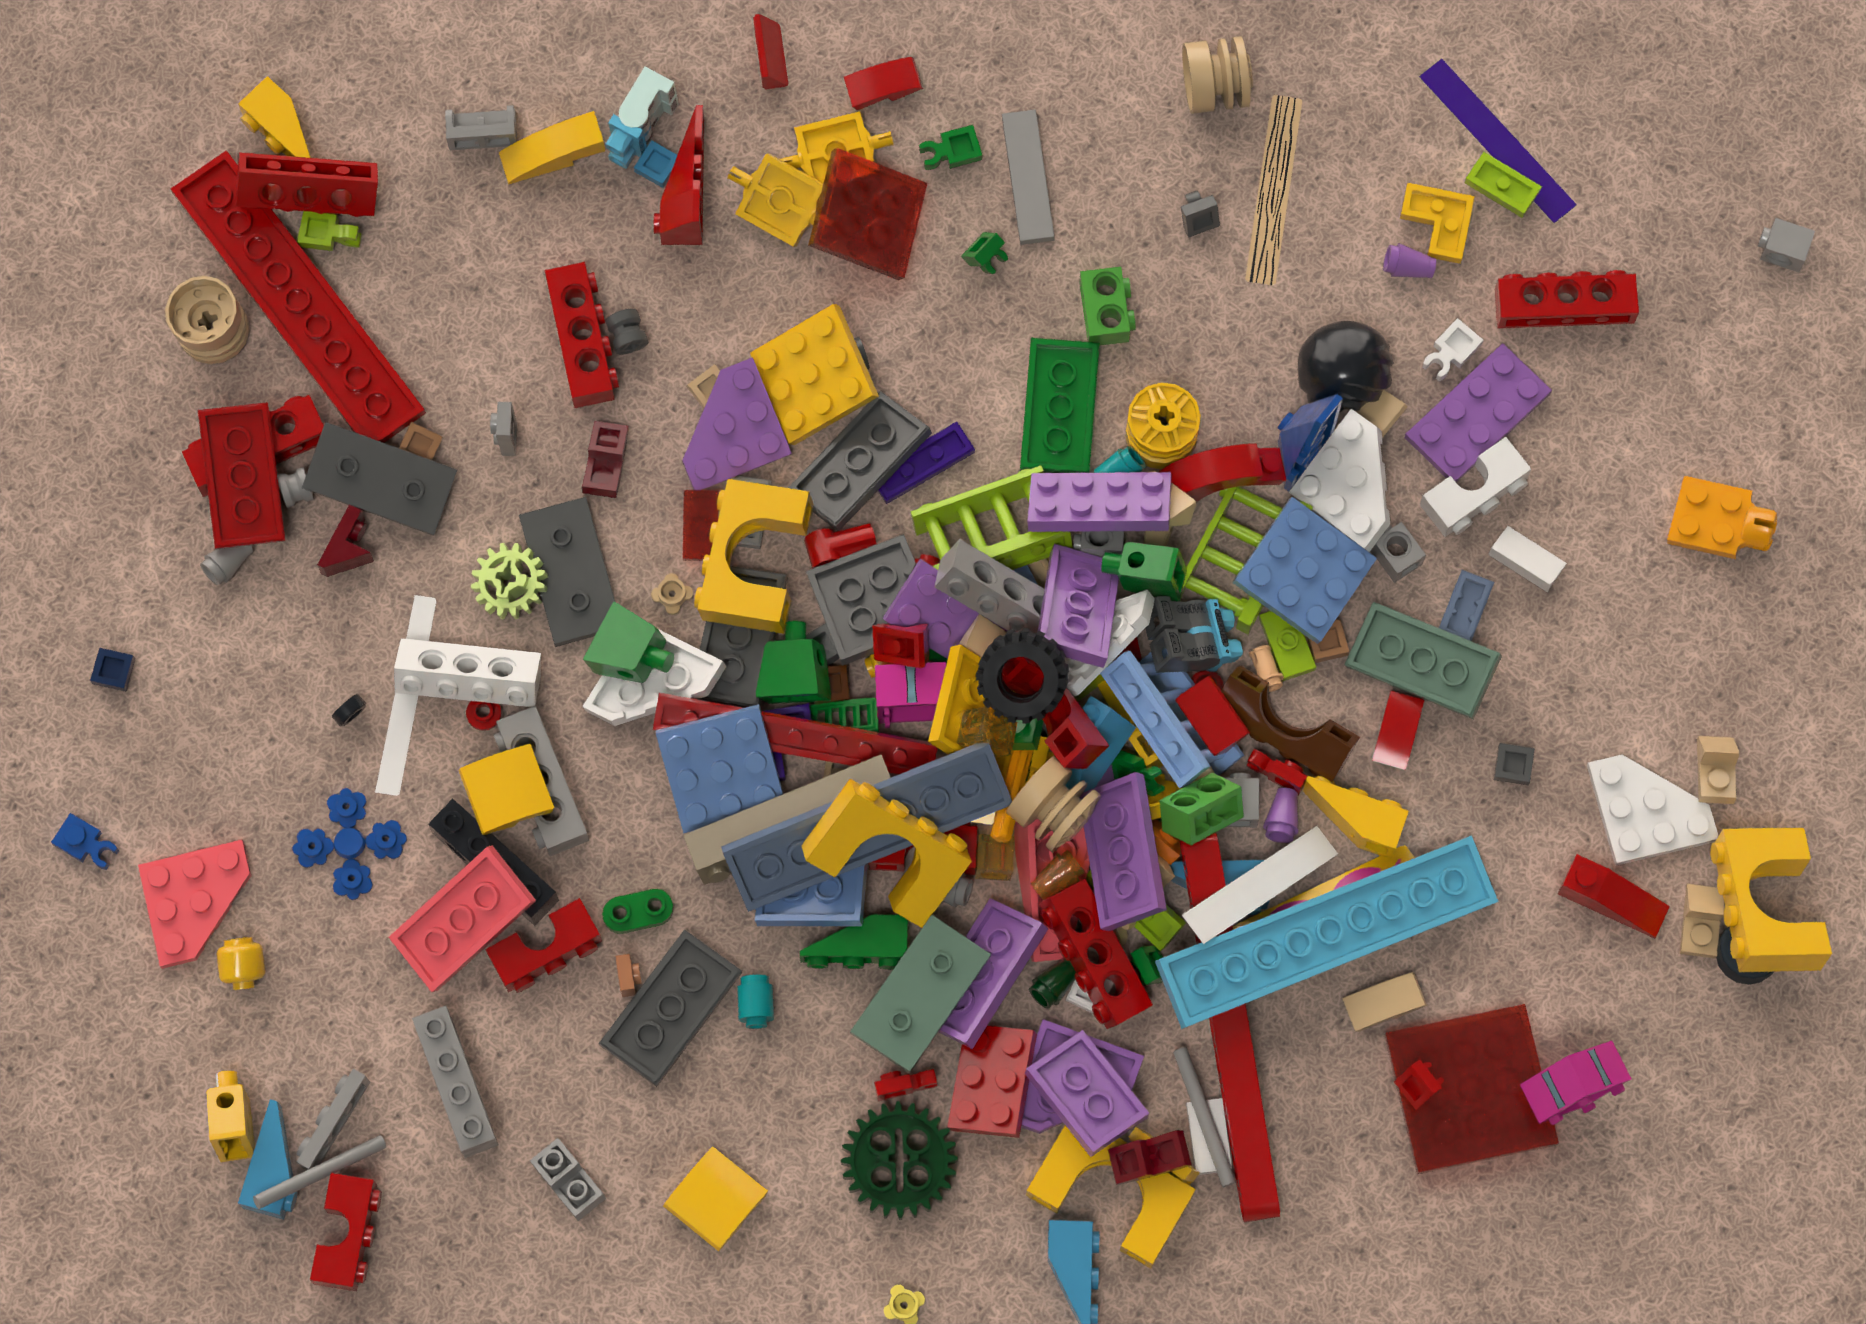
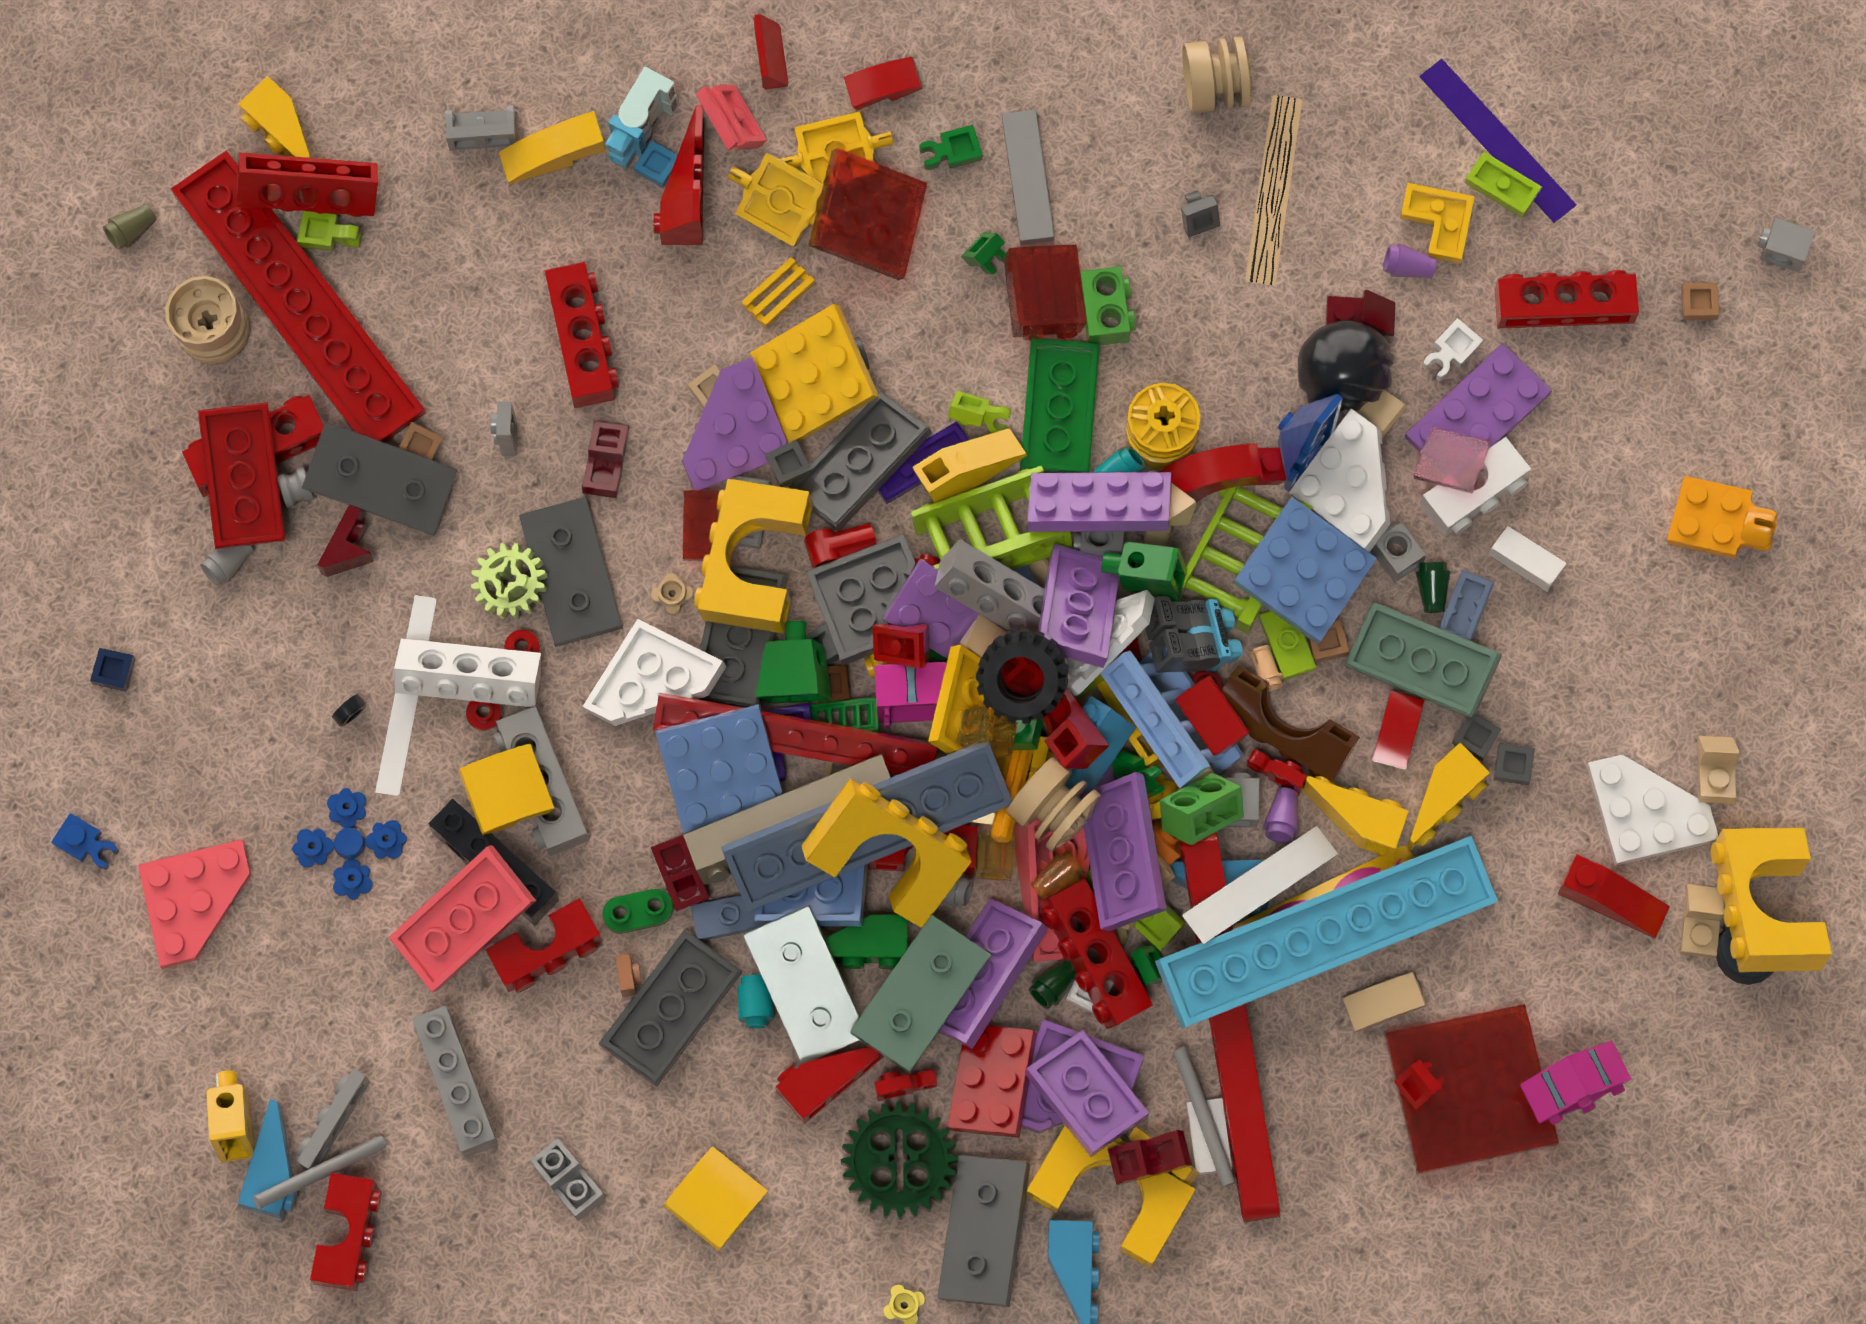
(128, 226): none -> olive cone
(240, 962): yellow head -> none
(522, 635): none -> red plate
(626, 331): dark grey wheel -> none
(627, 647): green torso -> none
(679, 873): none -> dark red slope
(722, 918): none -> sand blue plate
(731, 117): none -> coral plate
(788, 463): none -> dark grey tile
(798, 272): none -> yellow tile
(804, 983): none -> plate
(822, 1080): none -> red slope
(968, 464): none -> yellow slope
(974, 410): none -> lime plate
(984, 1231): none -> dark grey plate
(1045, 291): none -> clear red brick
(1370, 310): none -> dark red slope
(1433, 585): none -> dark green cone
(1450, 784): none -> yellow slope
(1452, 460): none -> clear pink piece
(1477, 736): none -> dark grey plate
(1699, 301): none -> medium nougat plate

